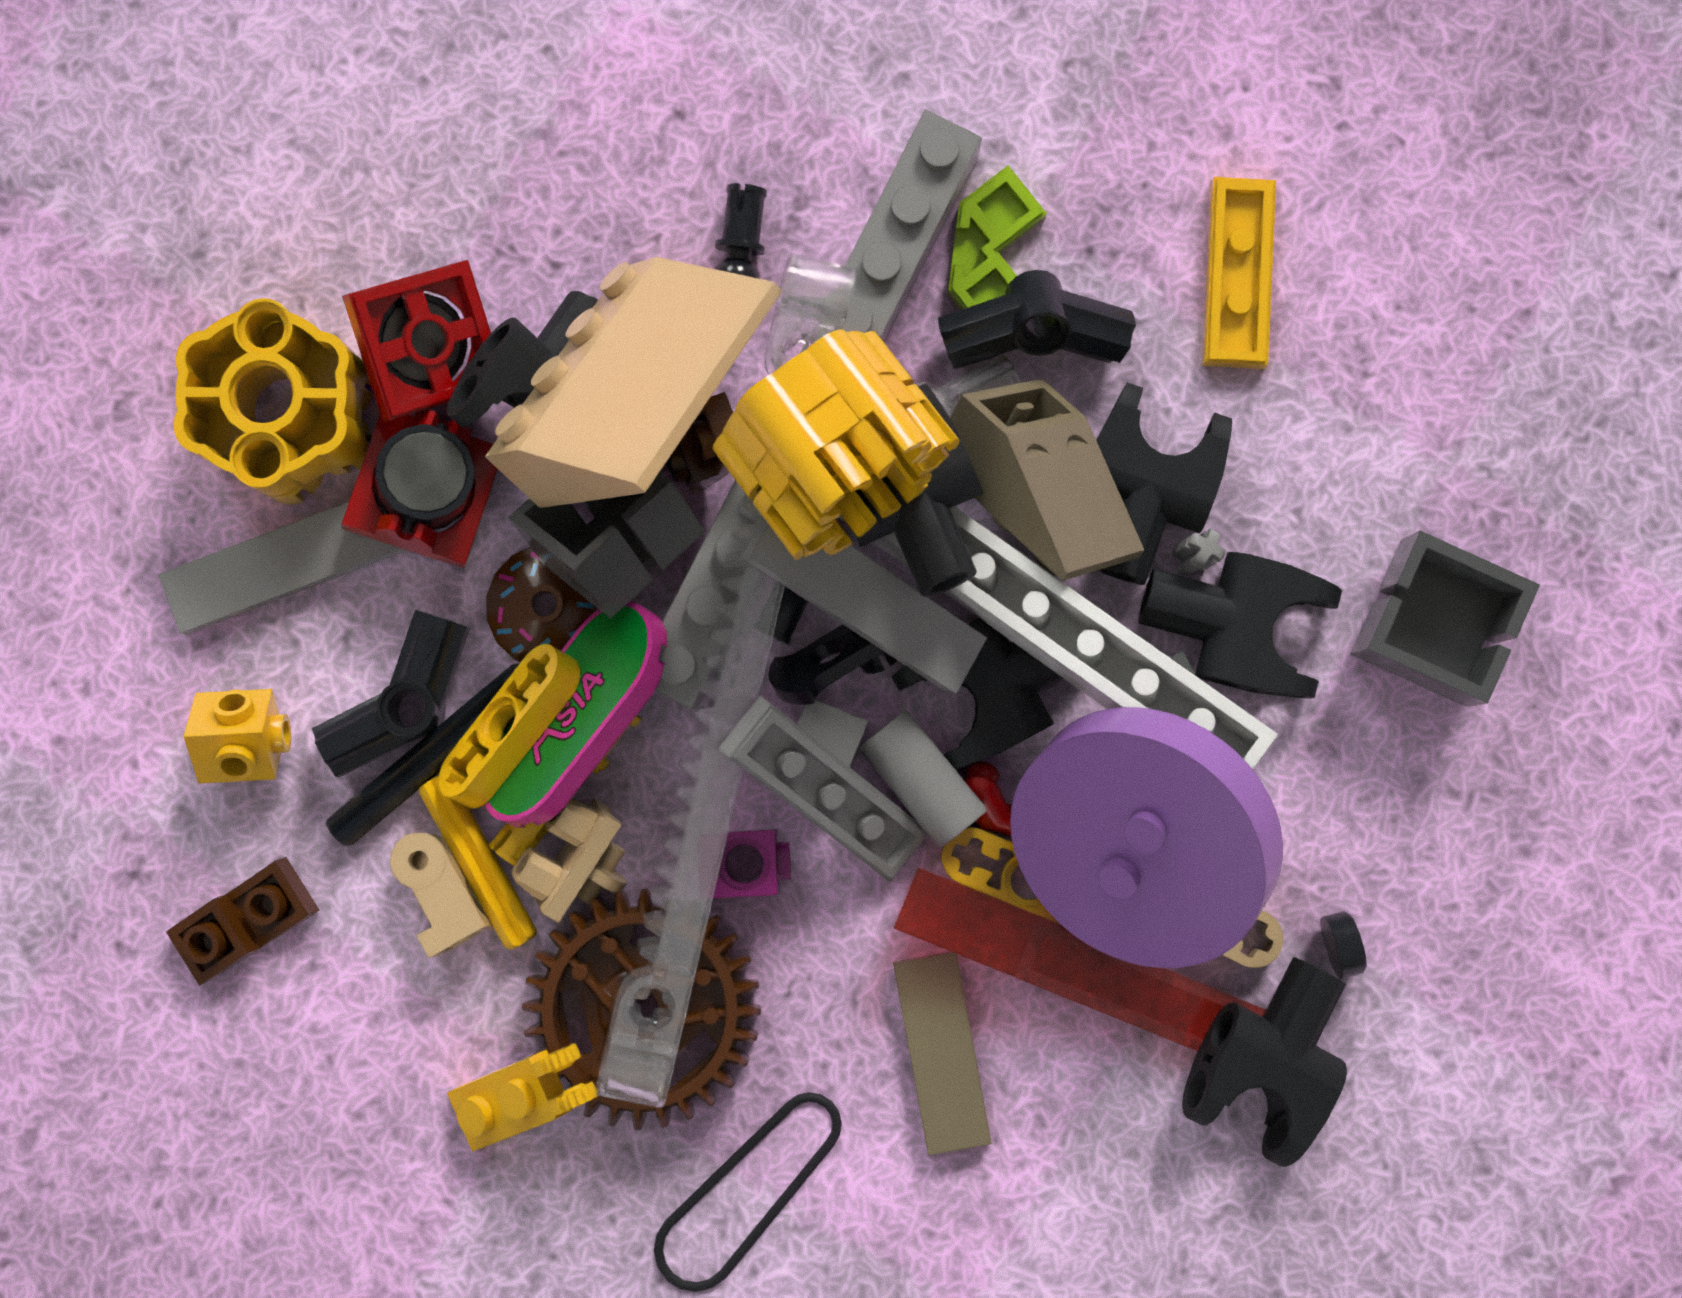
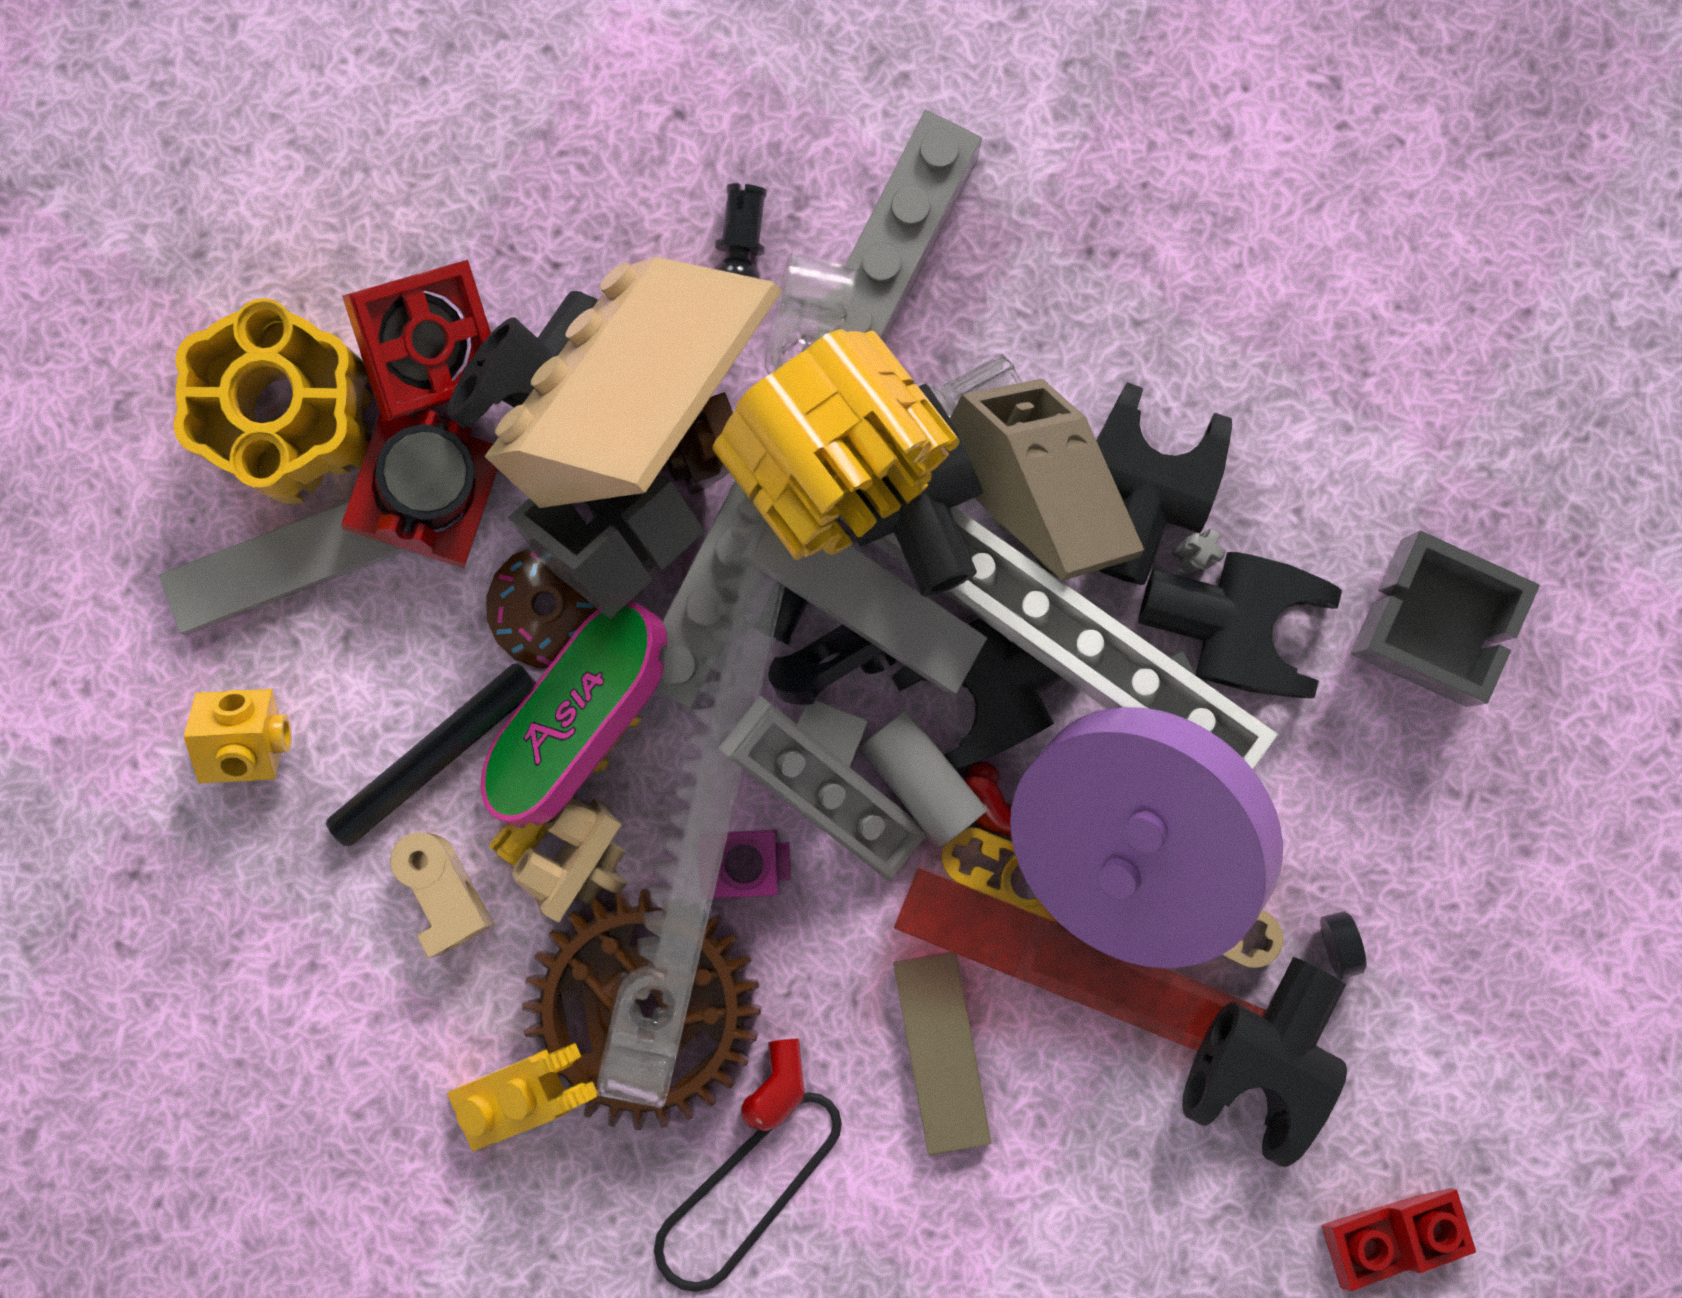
(242, 921): reddish brown slope -> none
(374, 726): black piece -> none
(479, 867): yellow axle -> none
(531, 694): yellow beam -> none
(780, 1092): none -> red arm
(985, 227): lime tile -> none
(1038, 321): black piece -> none
(1239, 273): yellow tile -> none
(1398, 1238): none -> red slope

